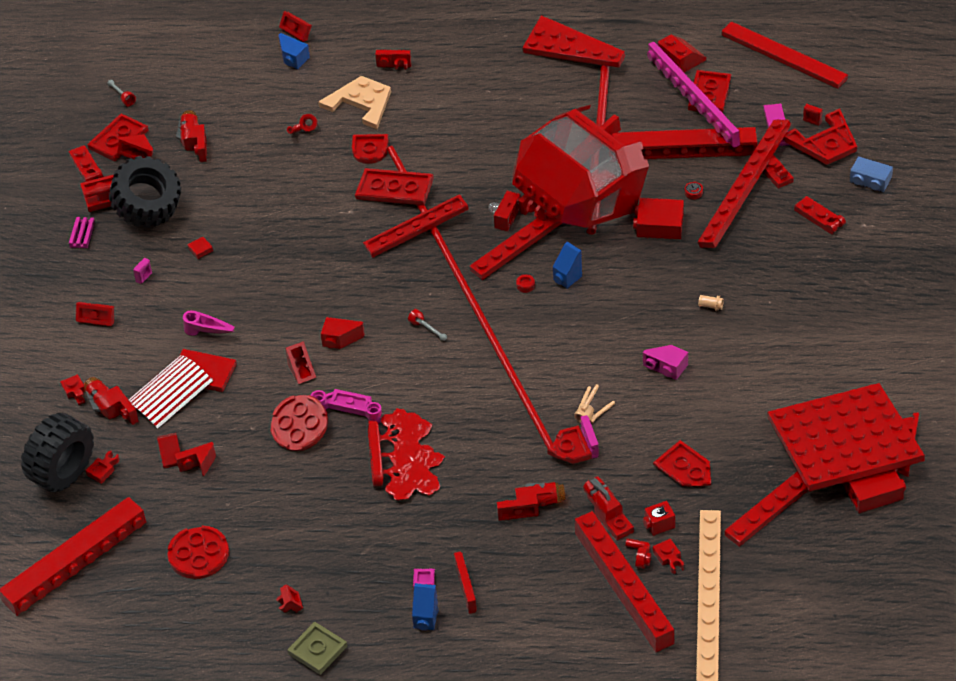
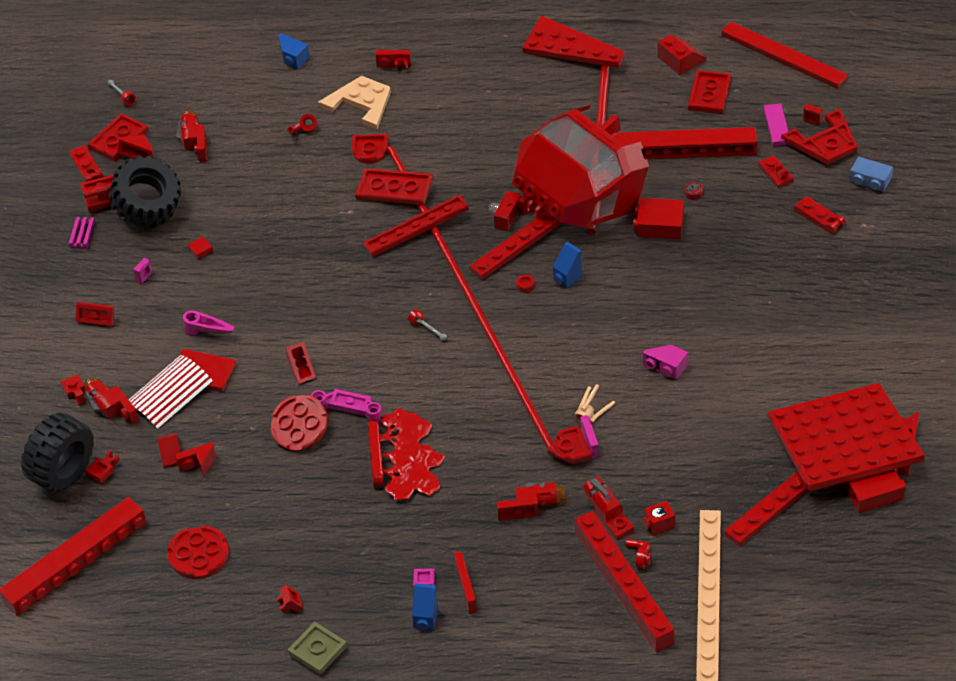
(295, 26): red plate -> none
(341, 332): red slope -> none
(668, 554): red plate -> none
(685, 465): red tile -> none
(693, 94): dark pink plate -> none
(711, 302): light nougat pin -> none
(744, 184): red plate -> none

